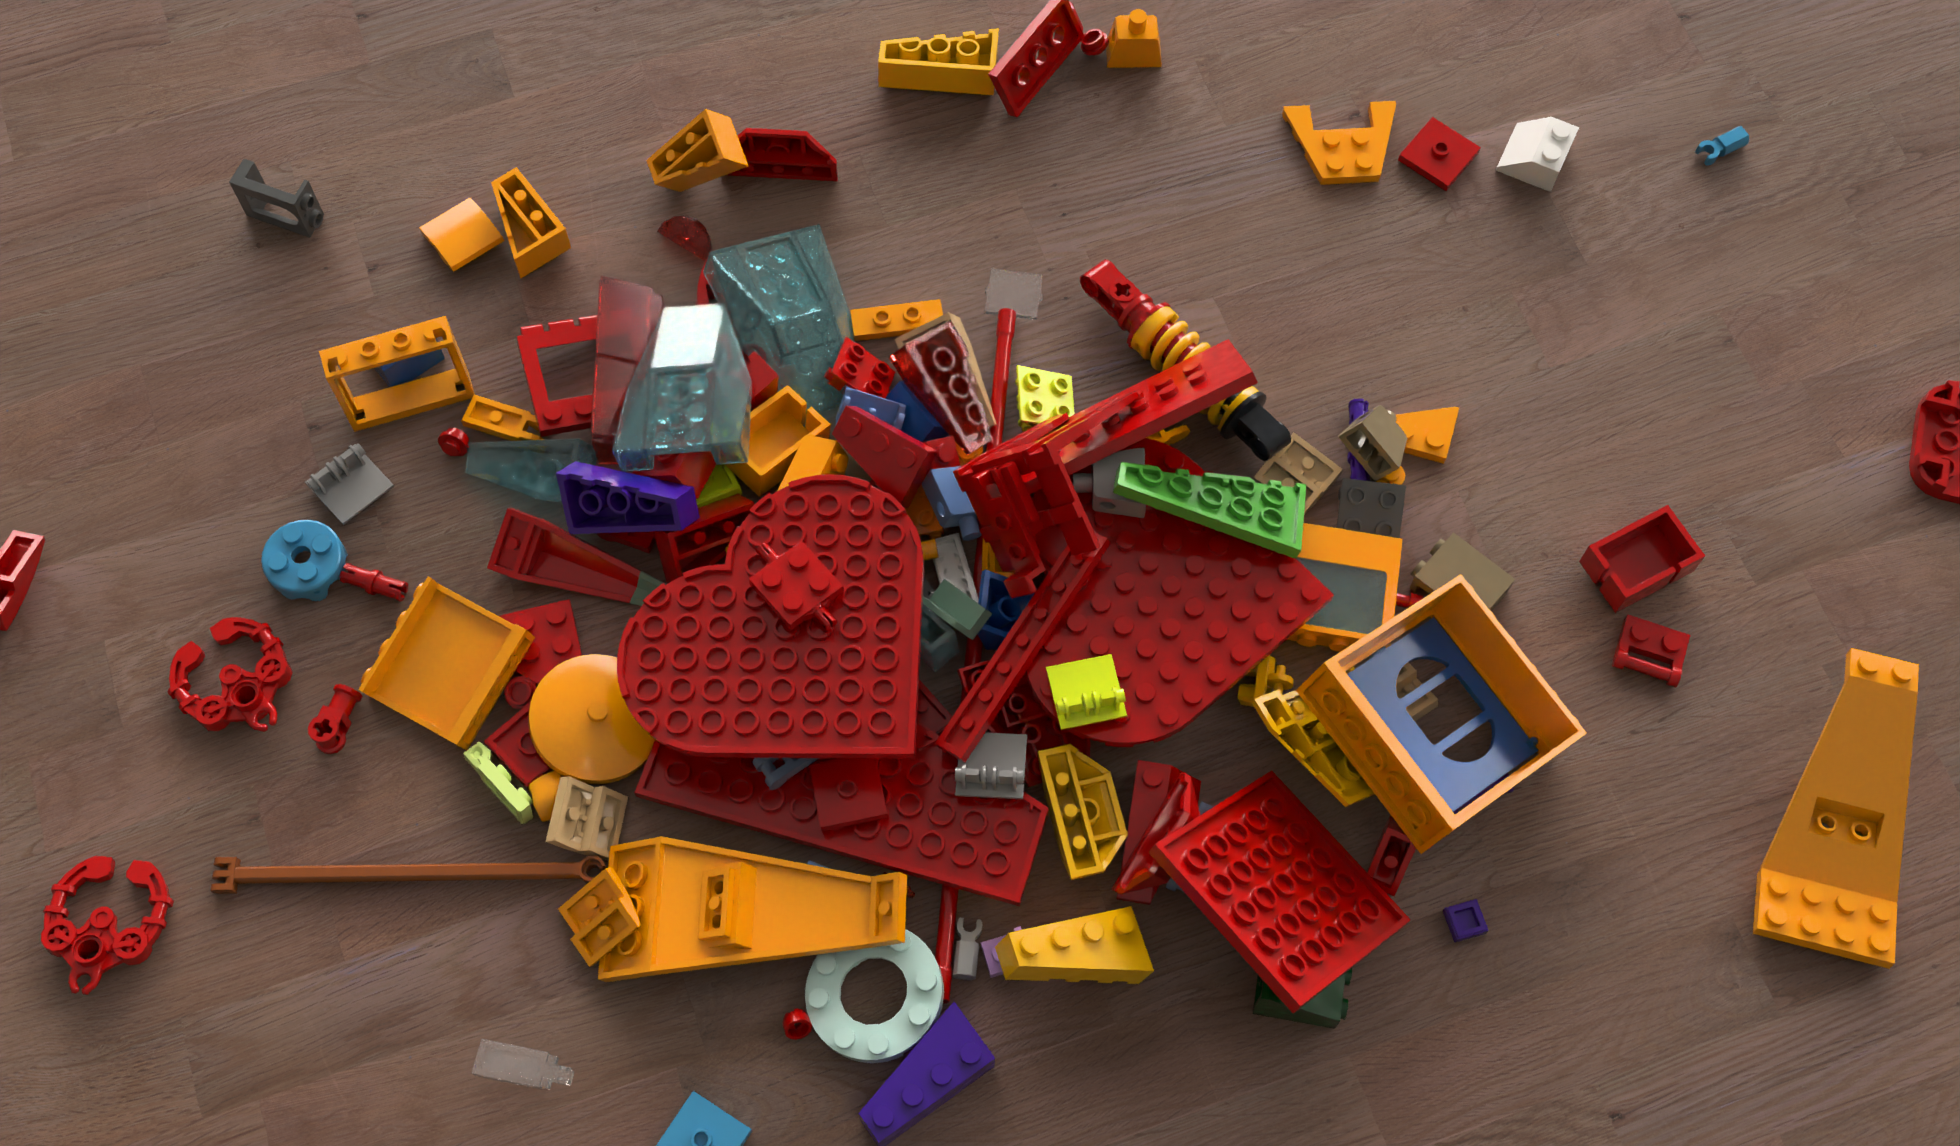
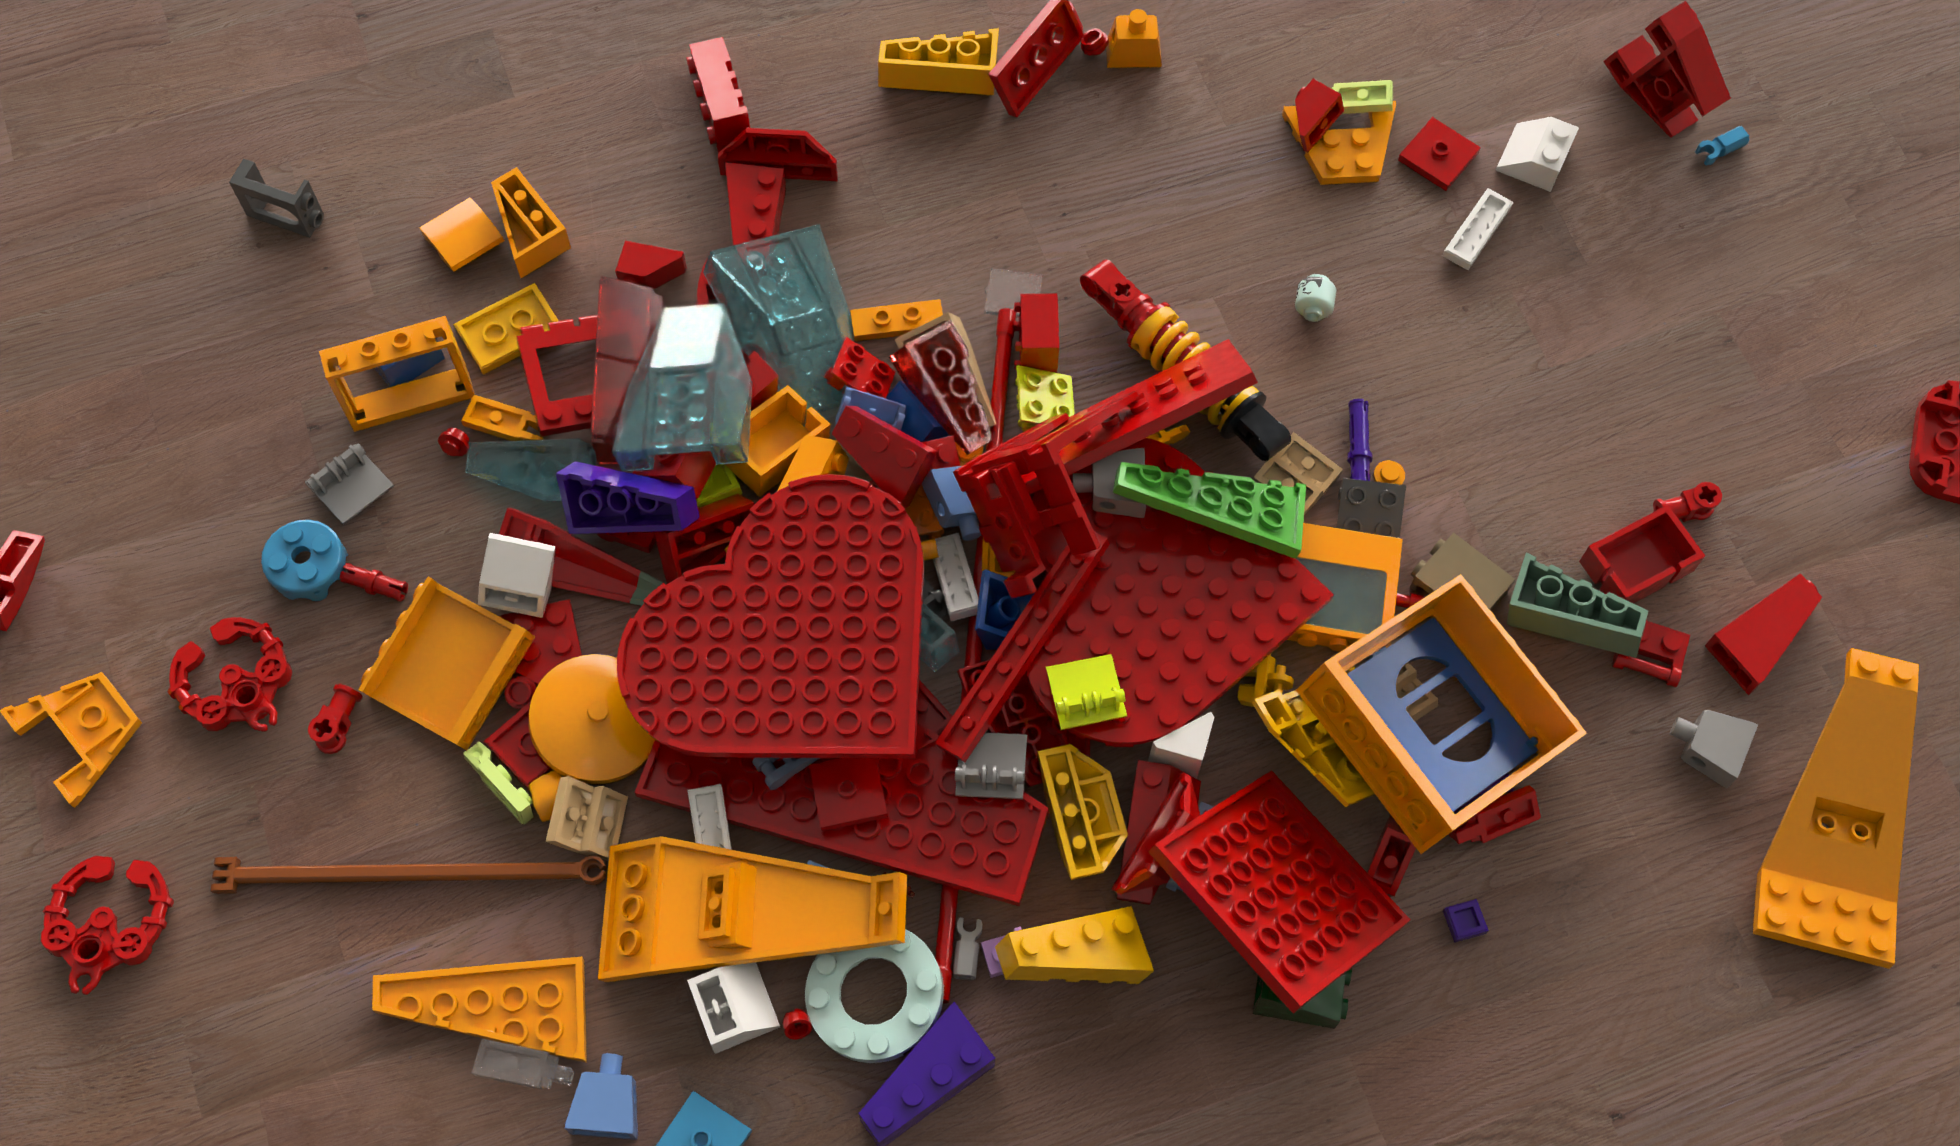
(91, 719): none -> light orange wing
(494, 330): none -> yellow tile
(509, 1003): none -> light orange wing
(516, 575): none -> white slope
(600, 916): light orange slope -> none
(605, 1102): none -> medium blue torso
(649, 264): none -> red slope
(688, 234): clear red plate -> none
(698, 153): light orange wedge -> none
(709, 816): none -> white plate
(719, 91): none -> wedge
(733, 1005): none -> white slope
(754, 200): none -> red wedge
(796, 585): red plate -> none
(957, 609): sand green panel -> none
(1037, 331): none -> red container
(1184, 746): none -> white slope
(1315, 297): none -> light aqua head
(1316, 111): none -> red slope
(1366, 96): none -> yellowish green hinge
(1376, 441): dark tan torso -> none
(1429, 432): light orange wing -> none
(1477, 229): none -> white plate
(1500, 817): none -> red hinge
(1574, 610): none -> sand green wedge
(1675, 78): none -> red wedge
(1693, 503): none -> red connector
(1715, 744): none -> light grey torso
(1760, 636): none -> red slope

